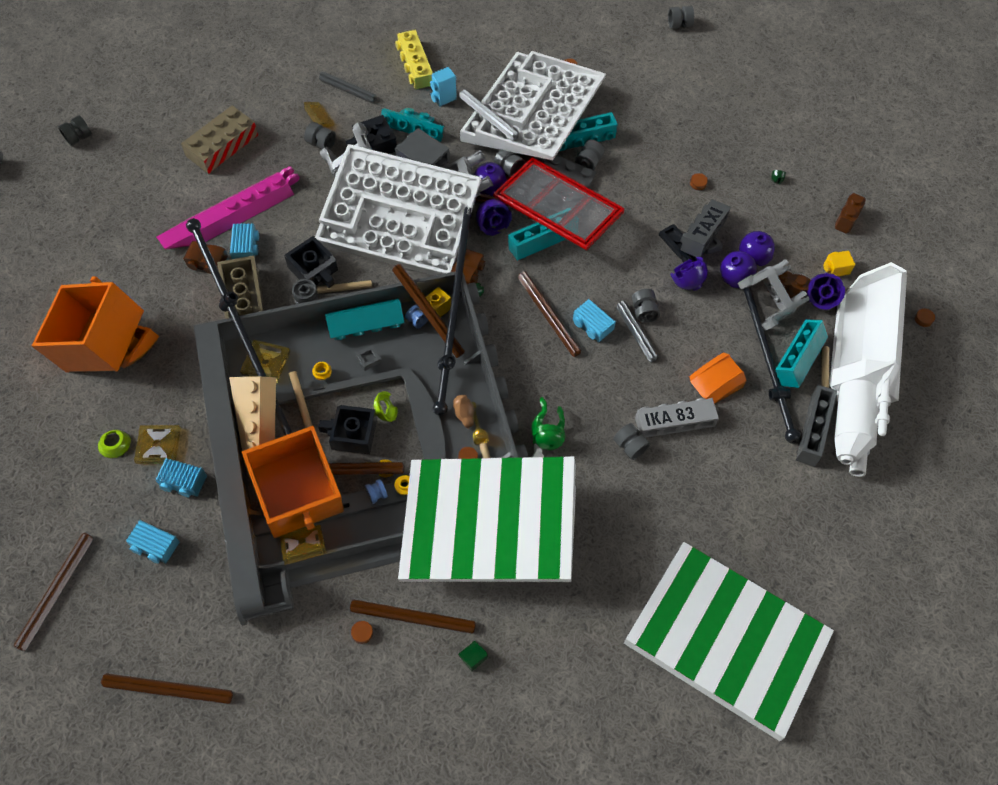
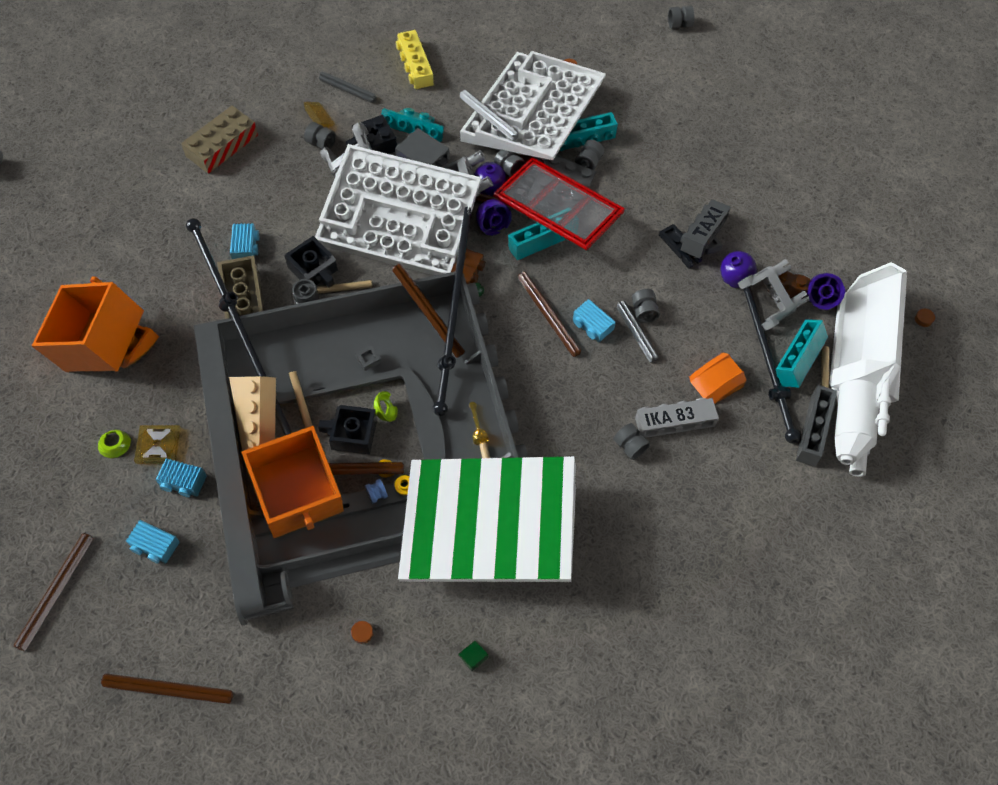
(69, 133): pearl dark grey wheel -> none
(195, 260): reddish brown brick -> none
(234, 209): dark pink hinge -> none
(276, 360): clear yellow piece -> none
(302, 545): clear yellow piece -> none
(322, 366): yellow plate -> none
(364, 318): teal brick -> none
(412, 616): reddish brown axle -> none
(416, 316): medium blue wheel -> none
(440, 301): yellow brick -> none
(443, 86): medium azure brick -> none
(464, 410): medium nougat animal -> none
(468, 453): dark orange piece -> none
(547, 435): green hair -> none
(690, 274): dark purple cylinder -> none
(698, 181): dark orange piece -> none
(730, 640): slope -> none
(759, 246): dark purple cylinder -> none
(778, 175): dark green hinge -> none
(839, 263): yellow brick -> none
(850, 213): reddish brown brick -> none

